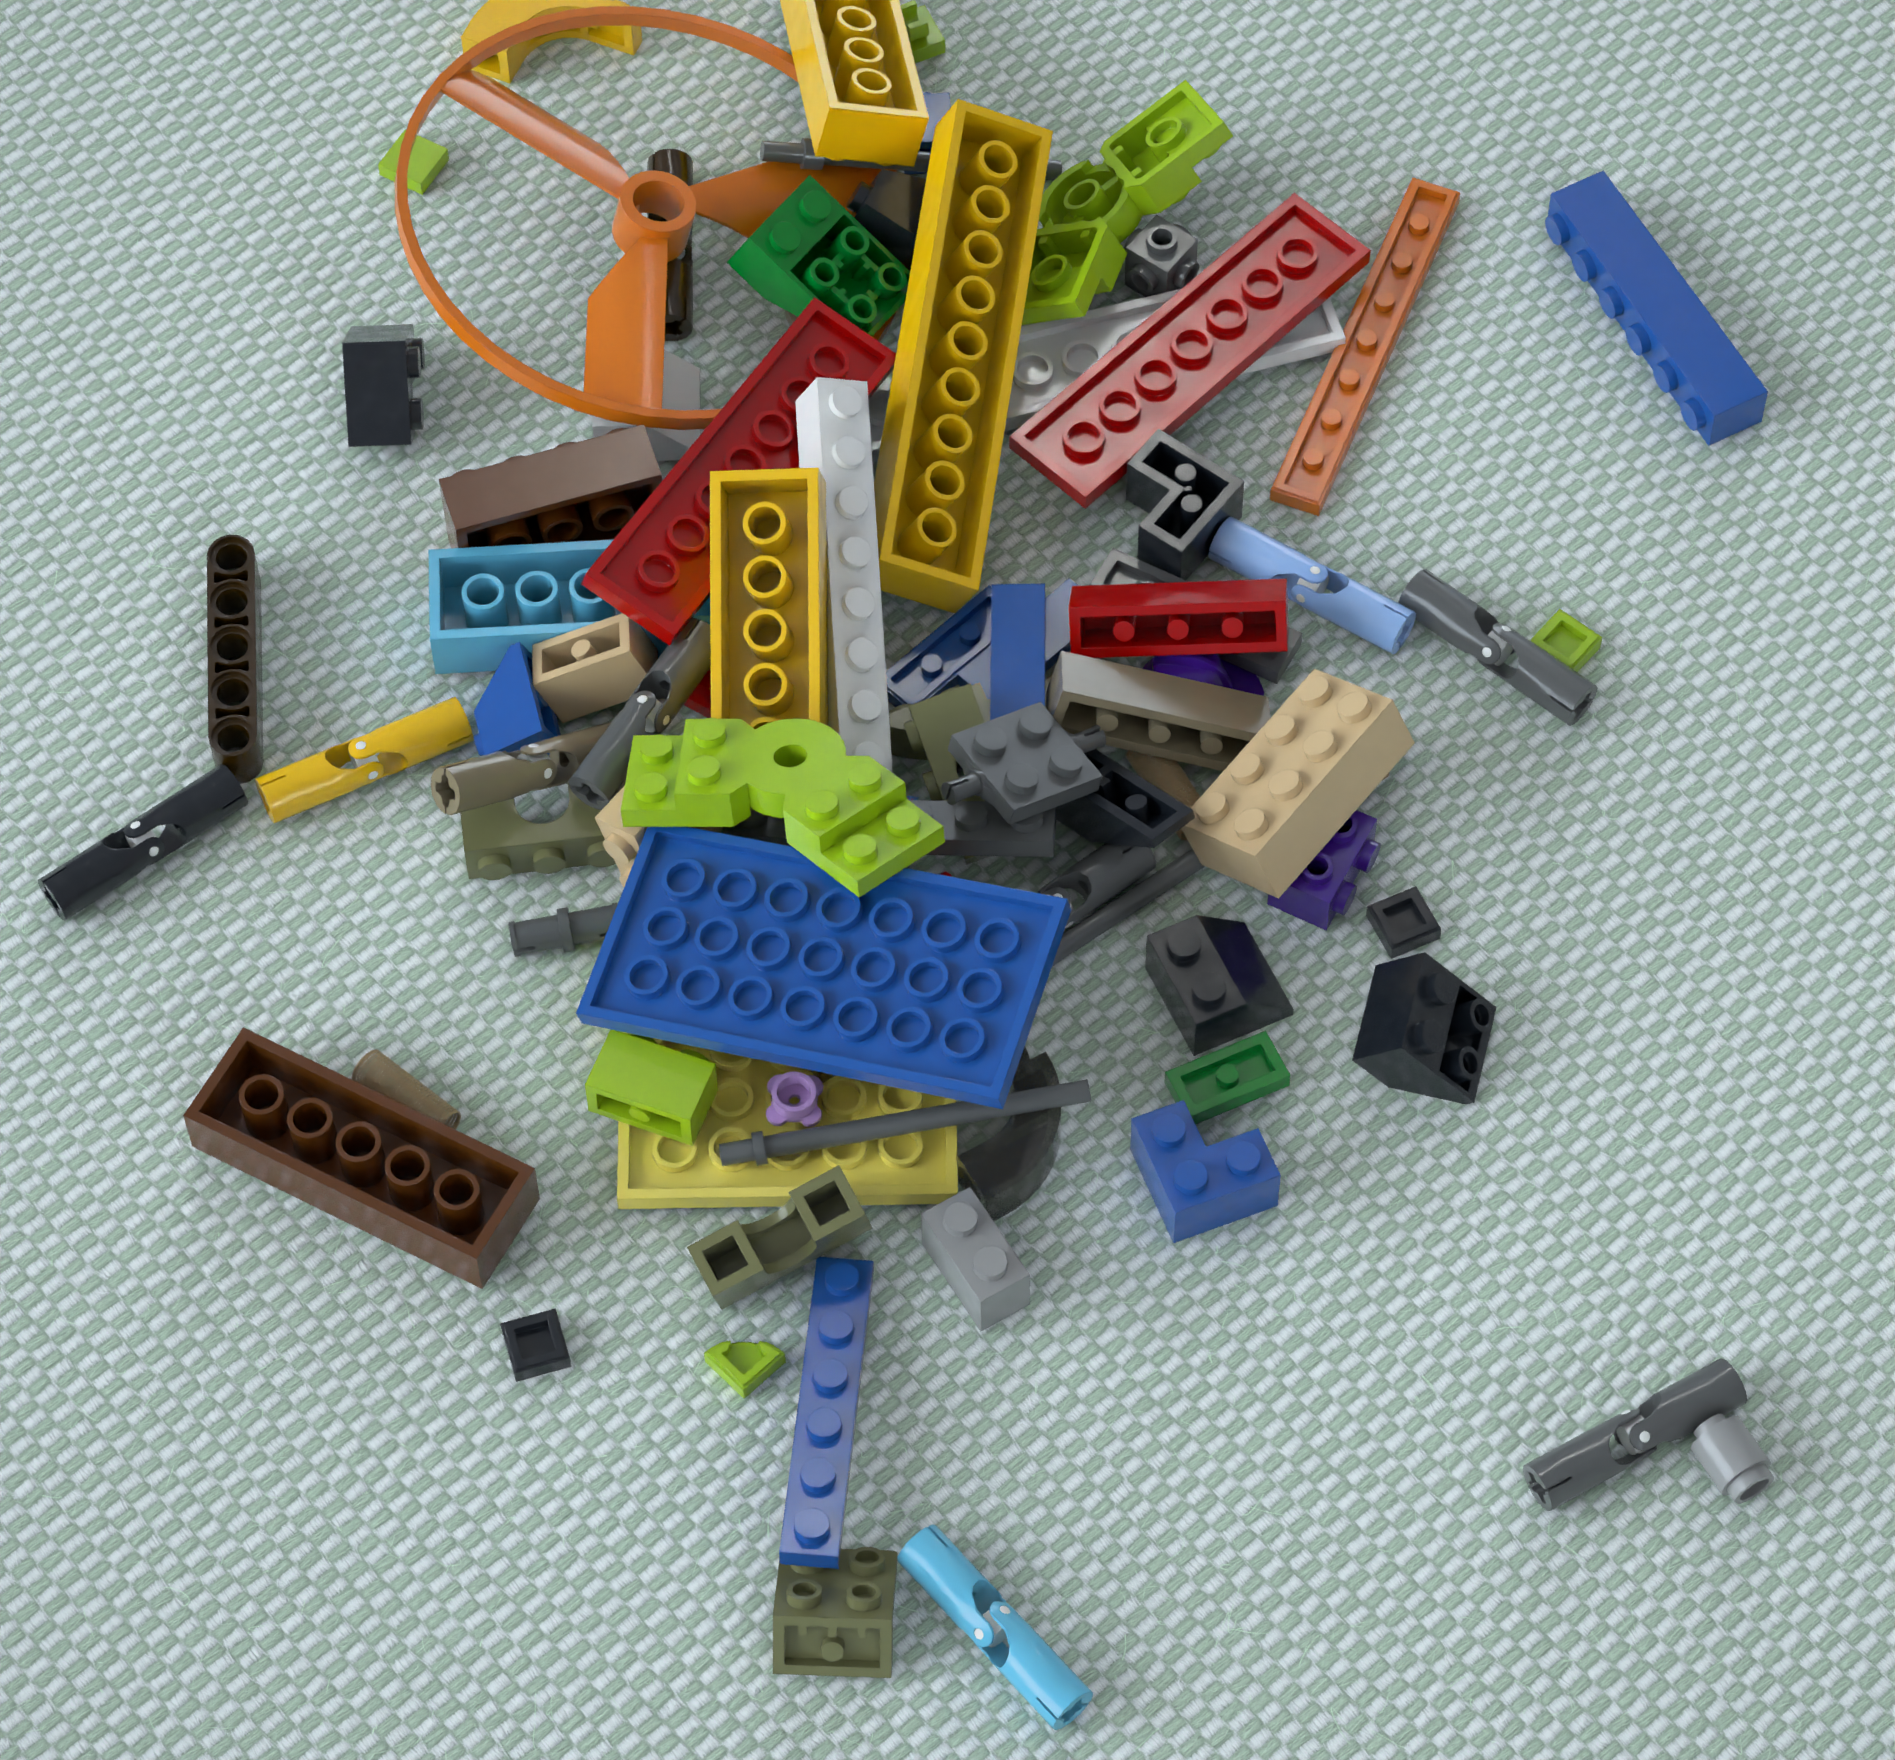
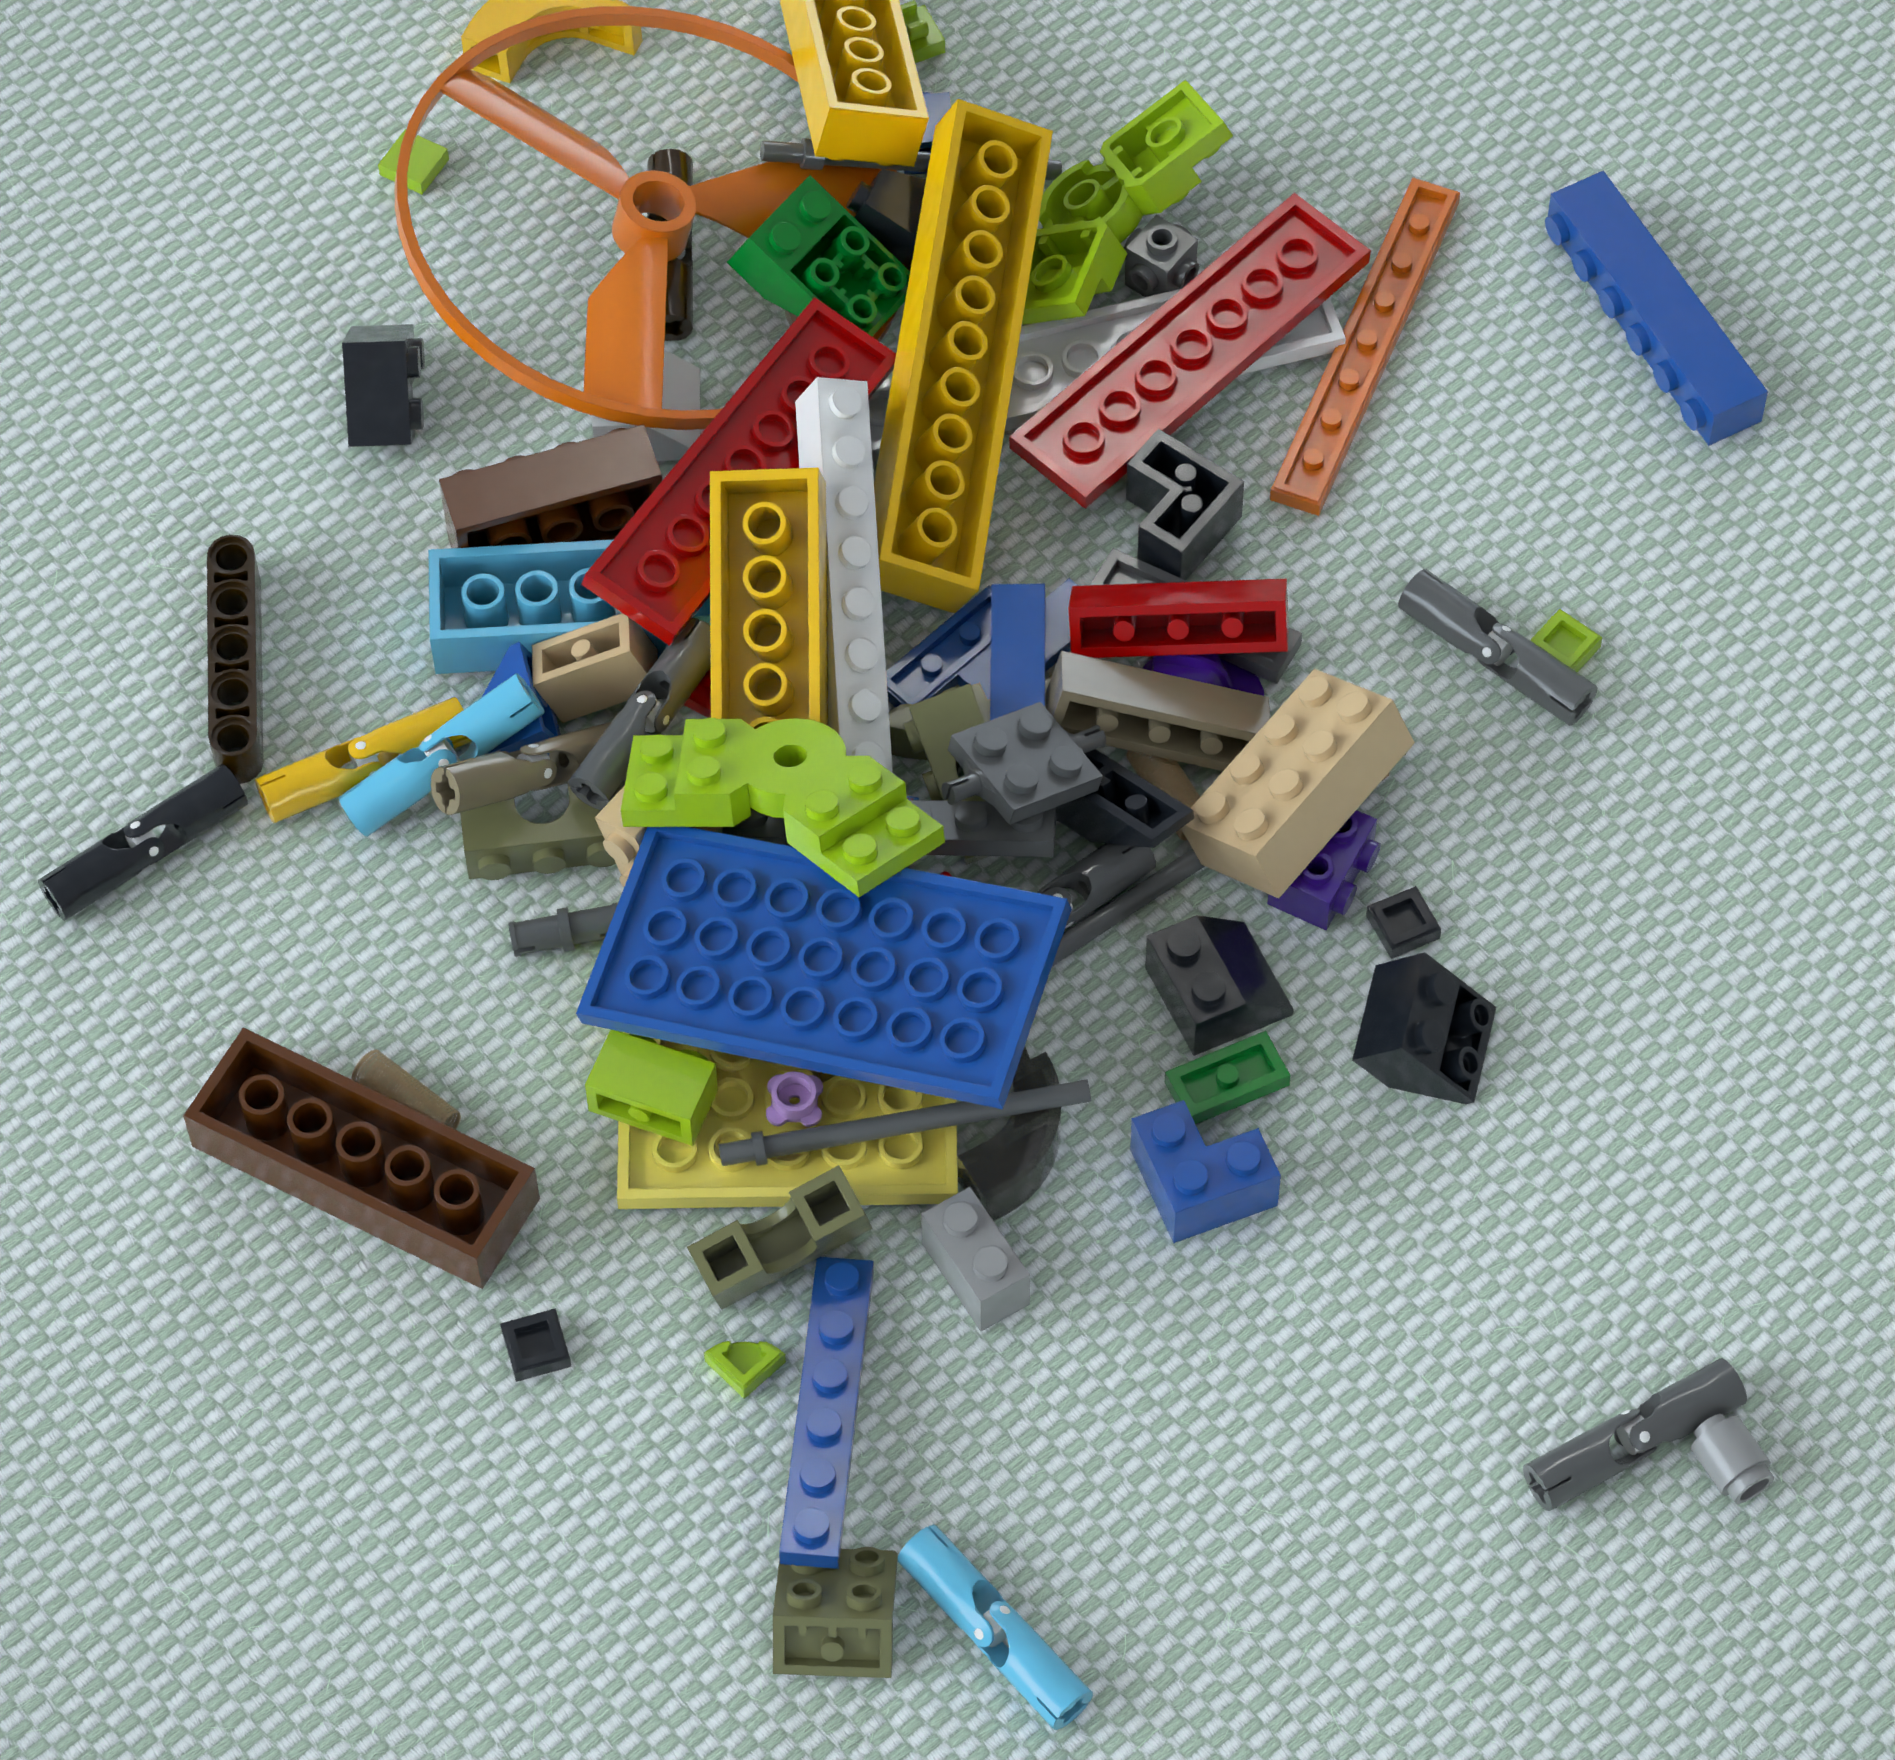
(409, 775): none -> medium azure piece
(1350, 604): light blue piece -> none

